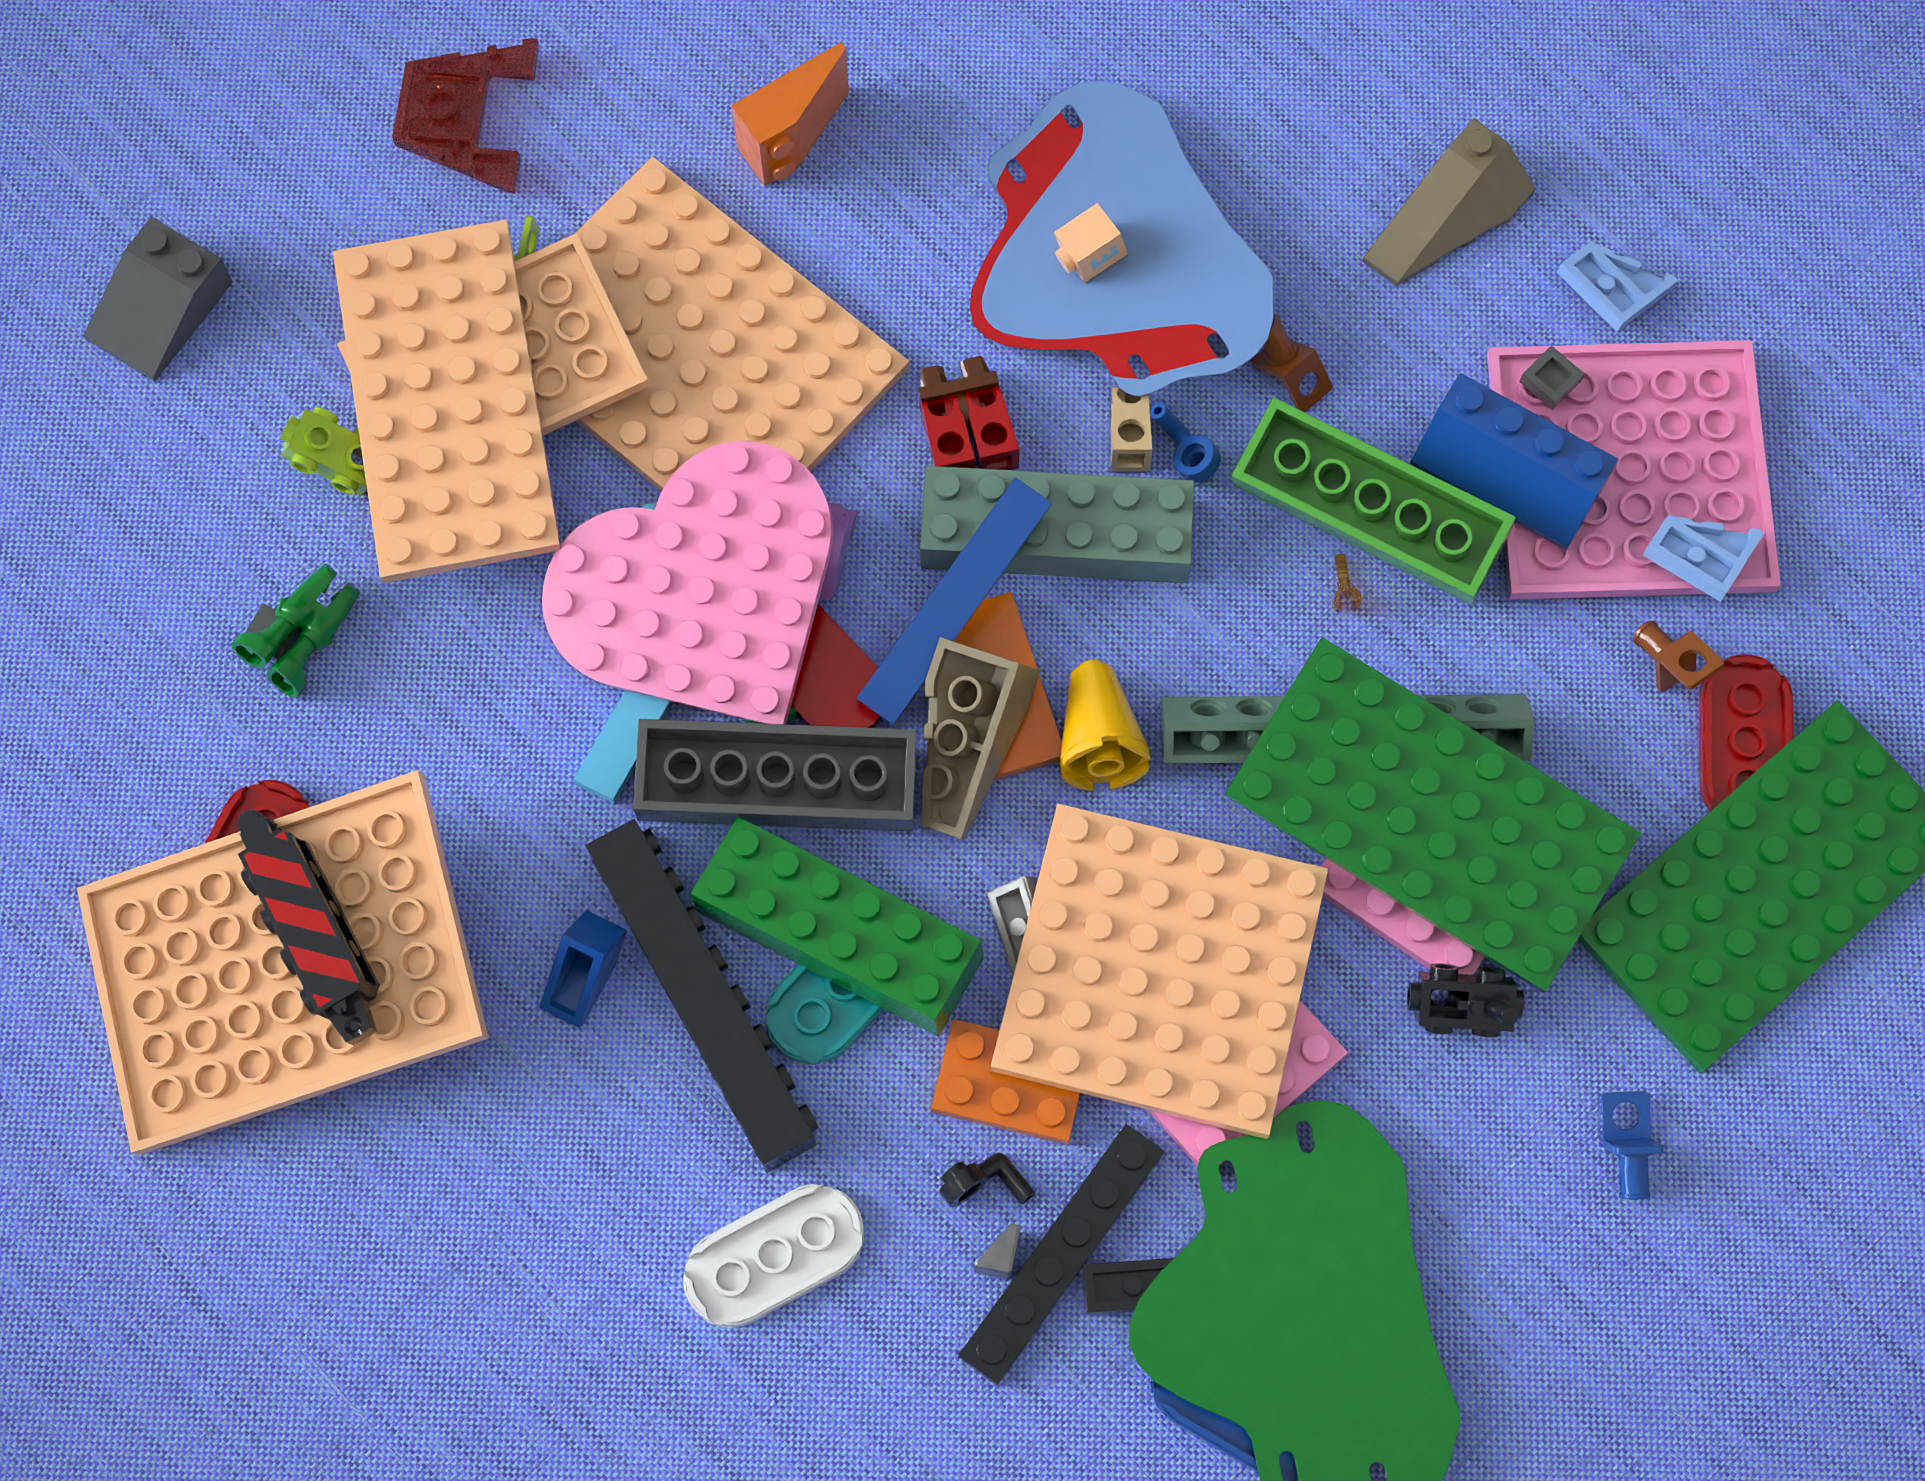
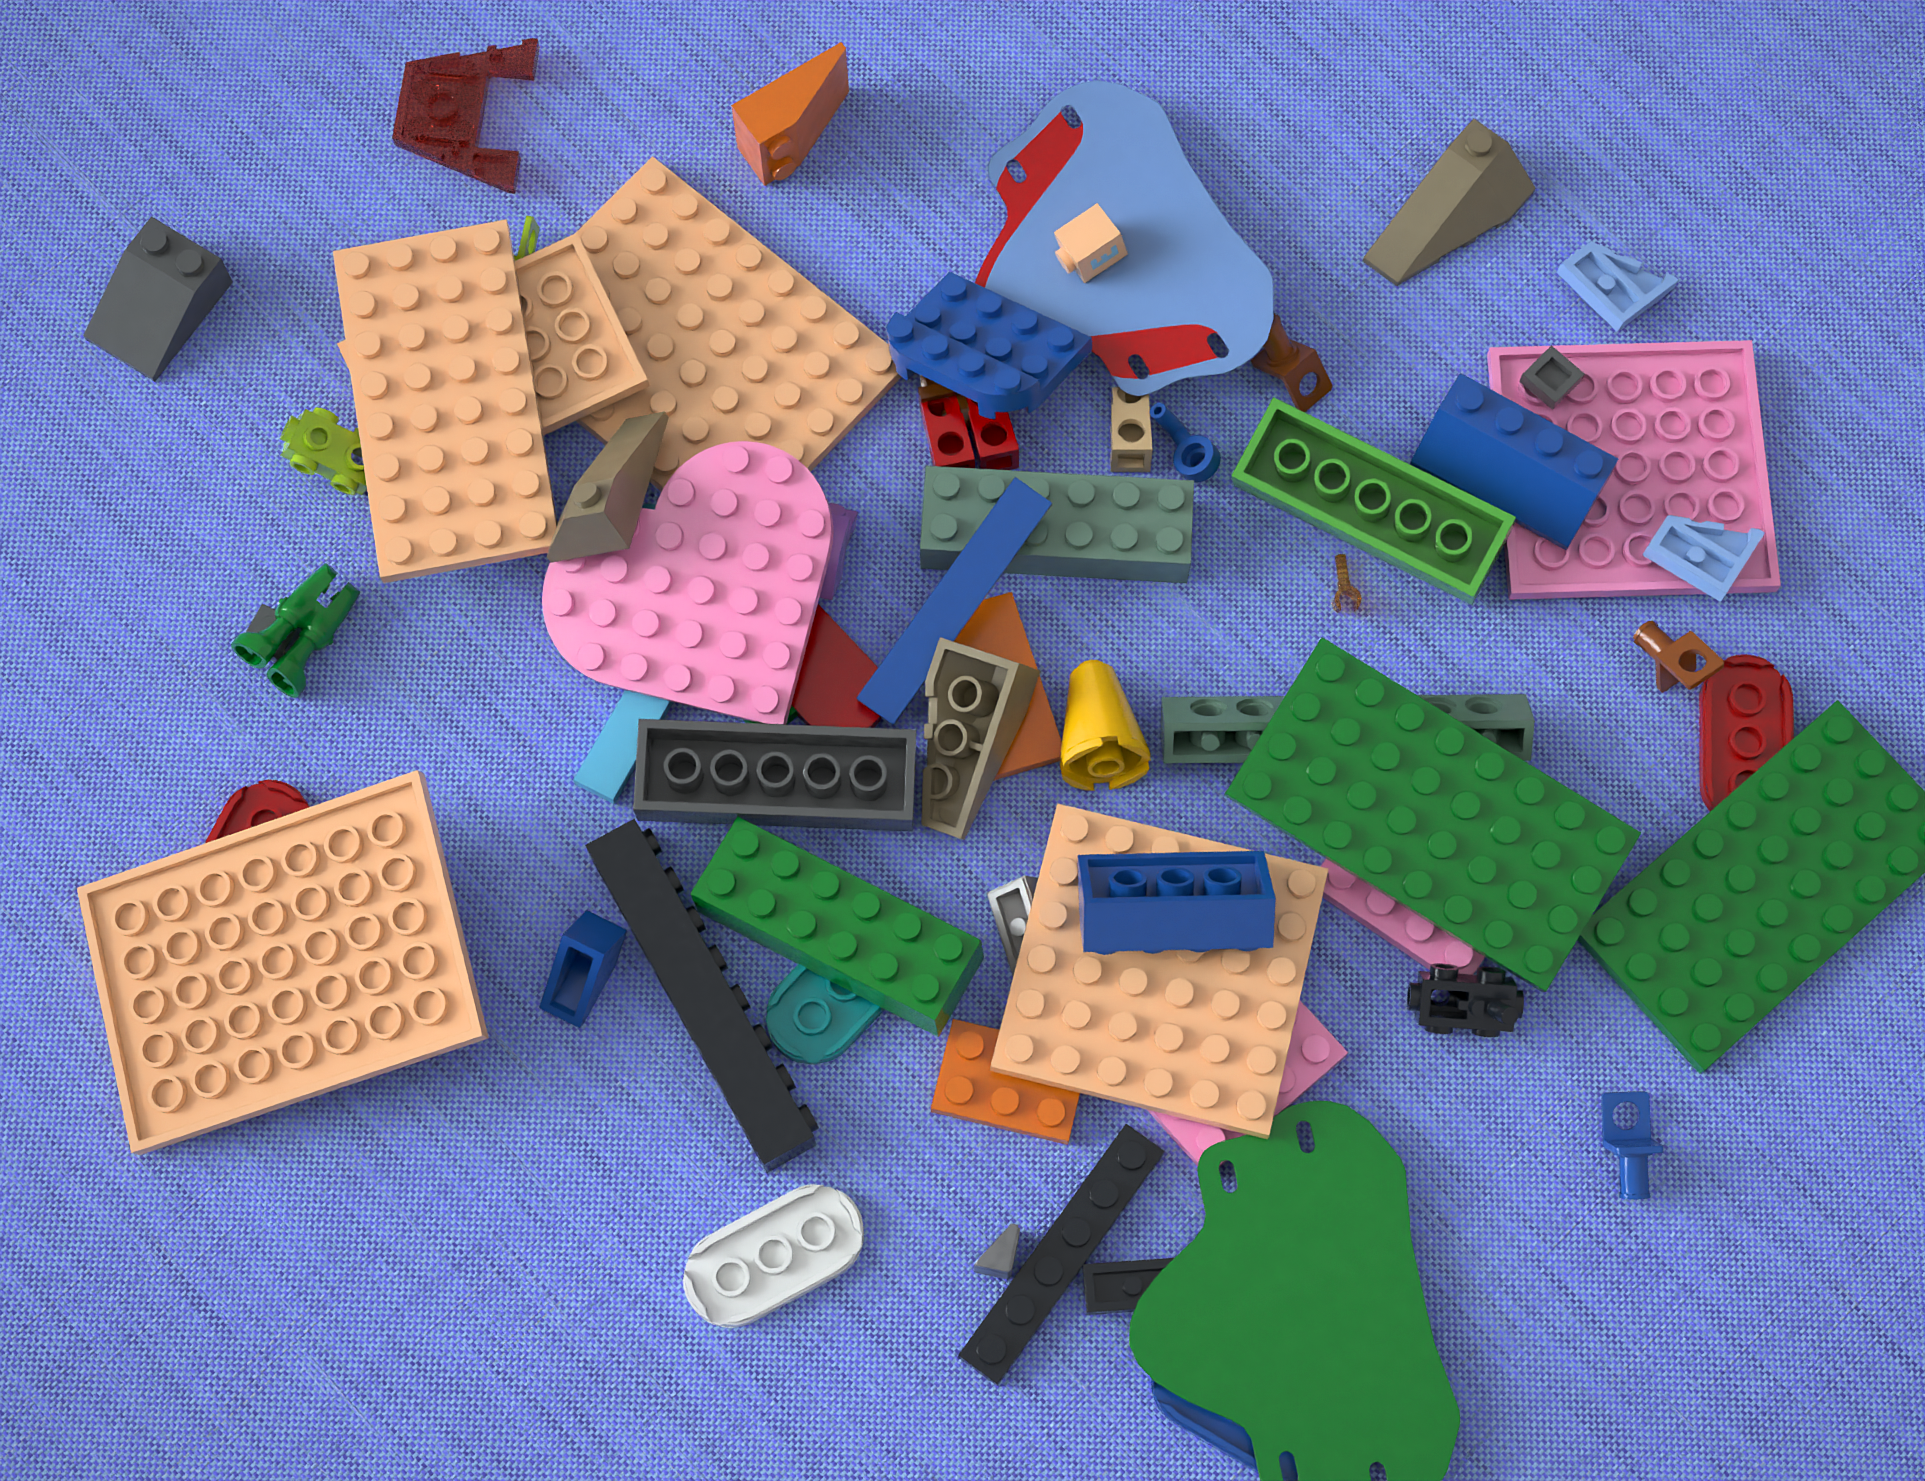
(309, 925): black hinge -> none
(610, 493): none -> dark tan wedge
(965, 1180): black plate -> none
(984, 346): none -> blue plate
(1175, 901): none -> blue slope

